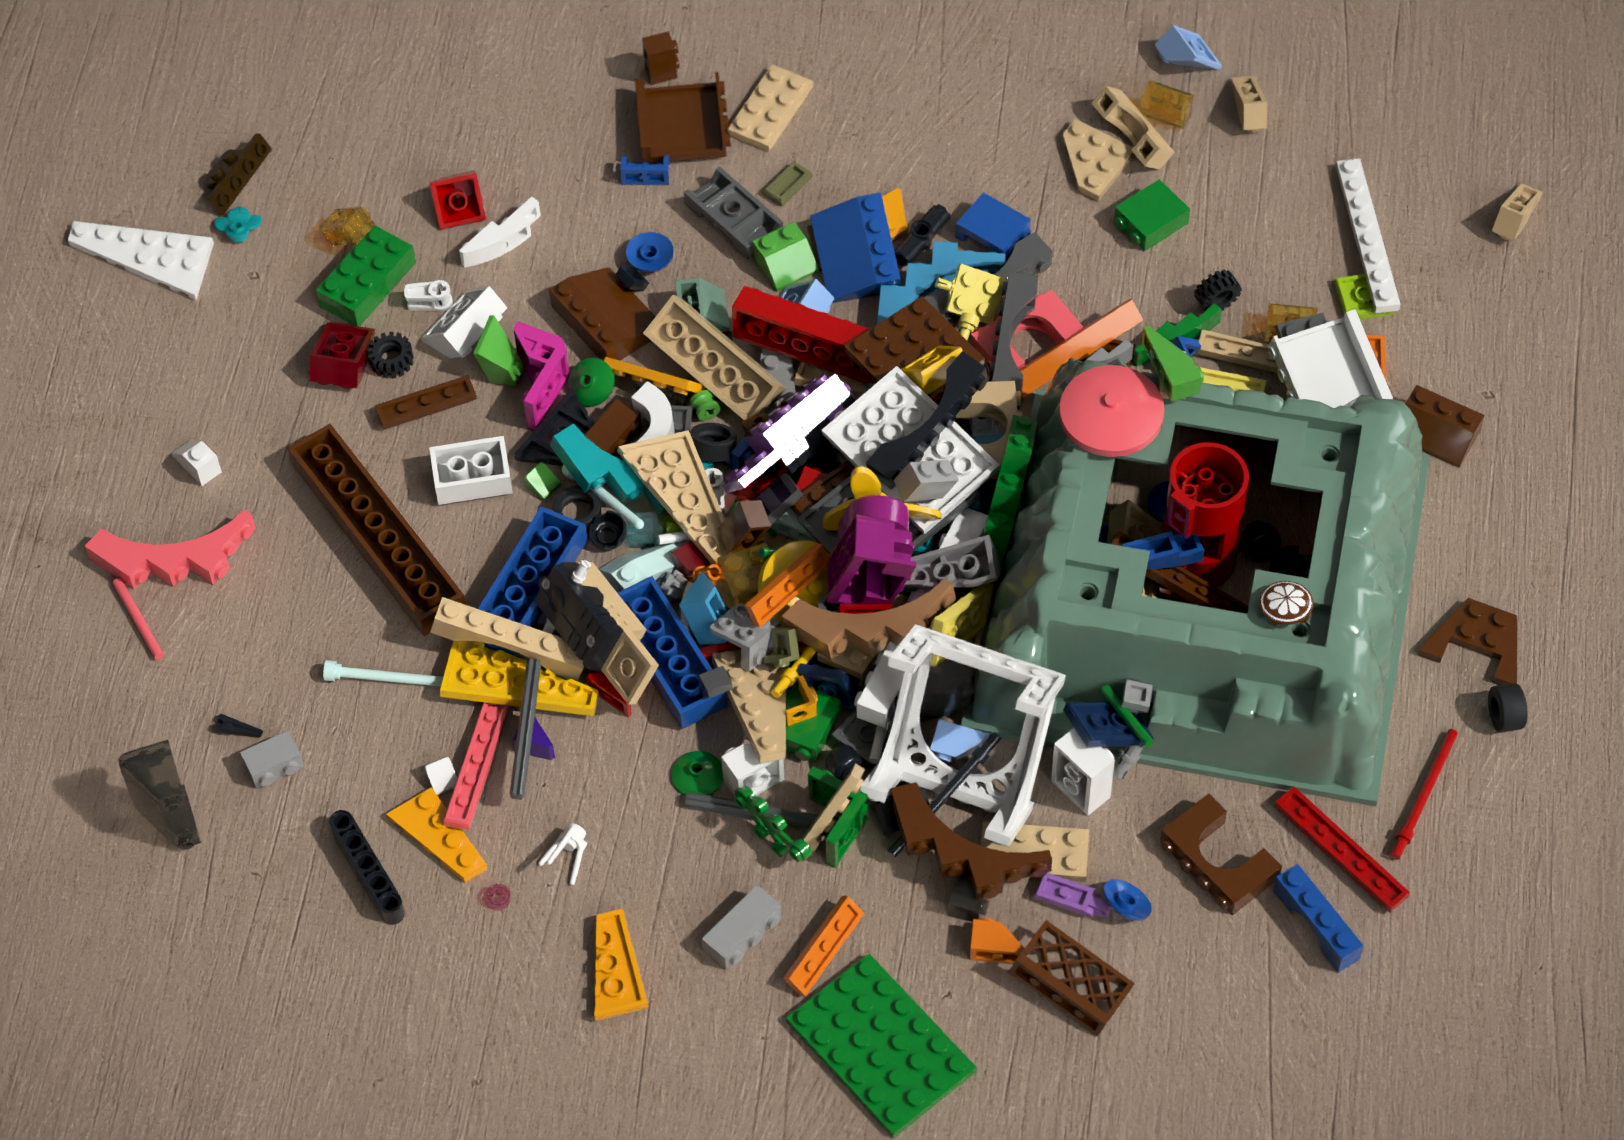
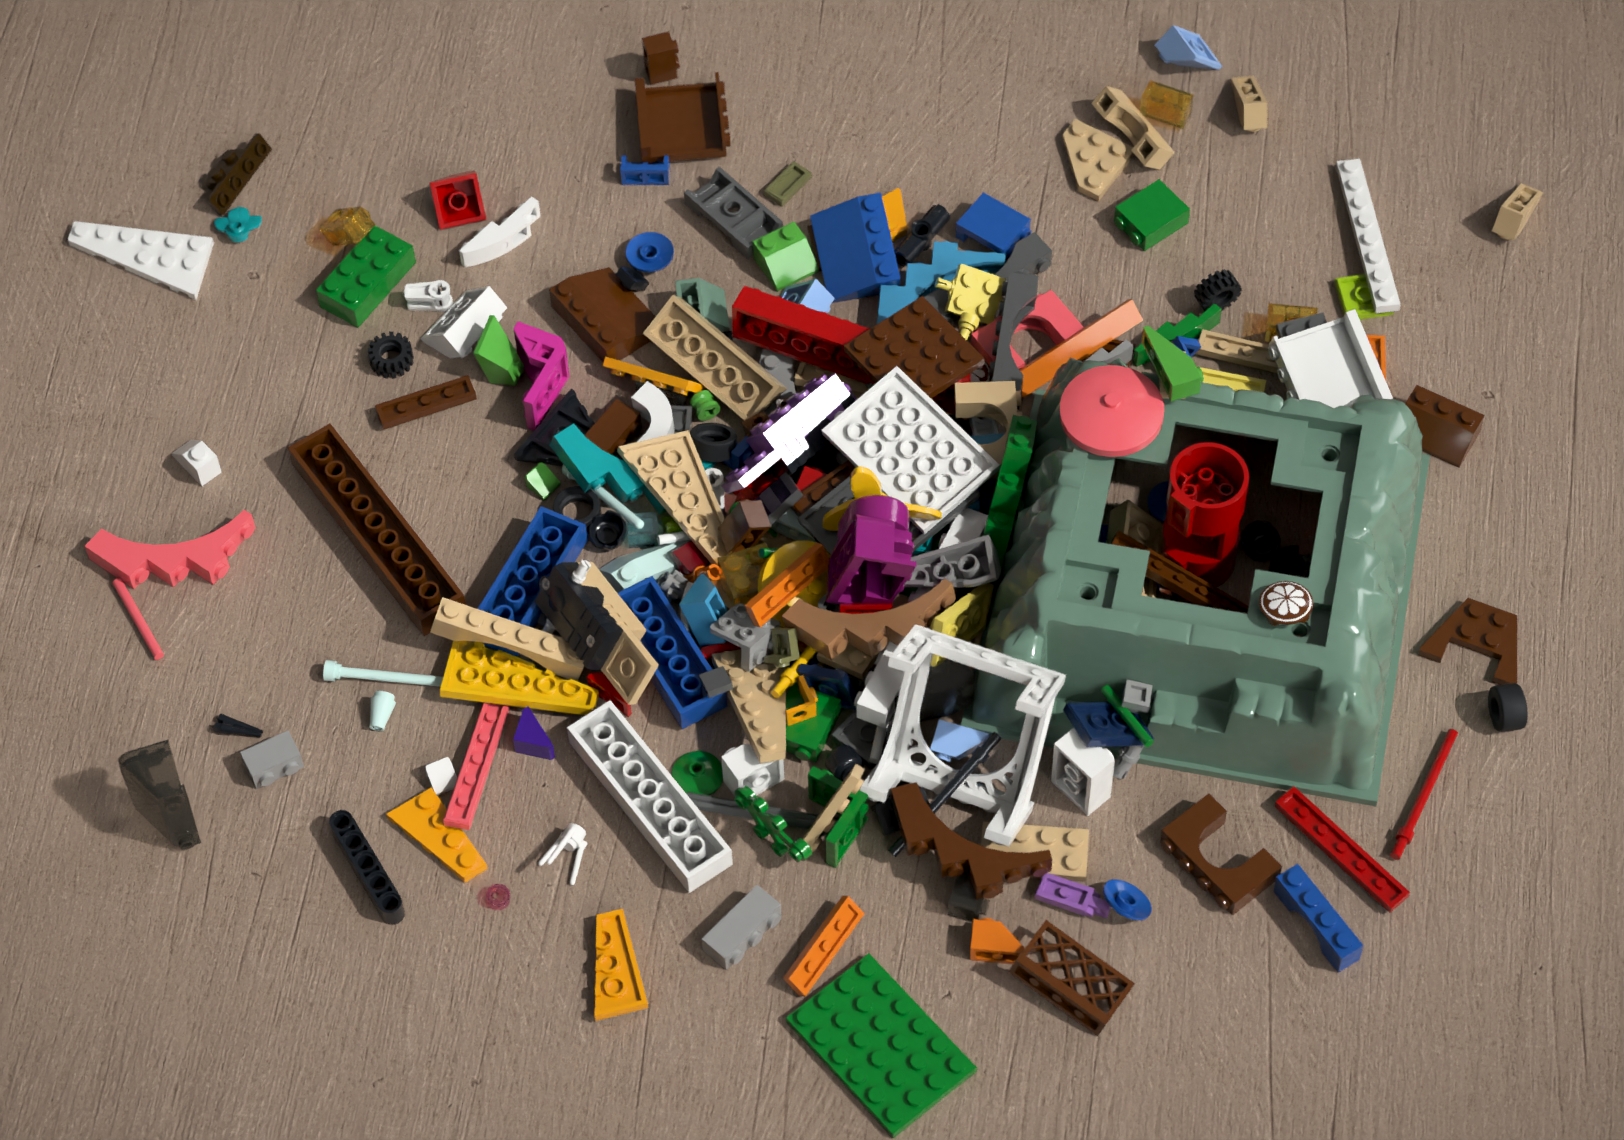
(340, 355): dark red slope -> none
(380, 709): none -> light aqua cone
(470, 470): white brick -> none
(525, 729): dark grey axle -> none
(601, 381): green dish -> none
(650, 796): none -> white brick
(770, 108): tan plate -> none
(926, 480): light grey brick -> none
(930, 369): yellow slope -> none
(962, 382): black arch -> none
(1170, 550): blue slope -> none

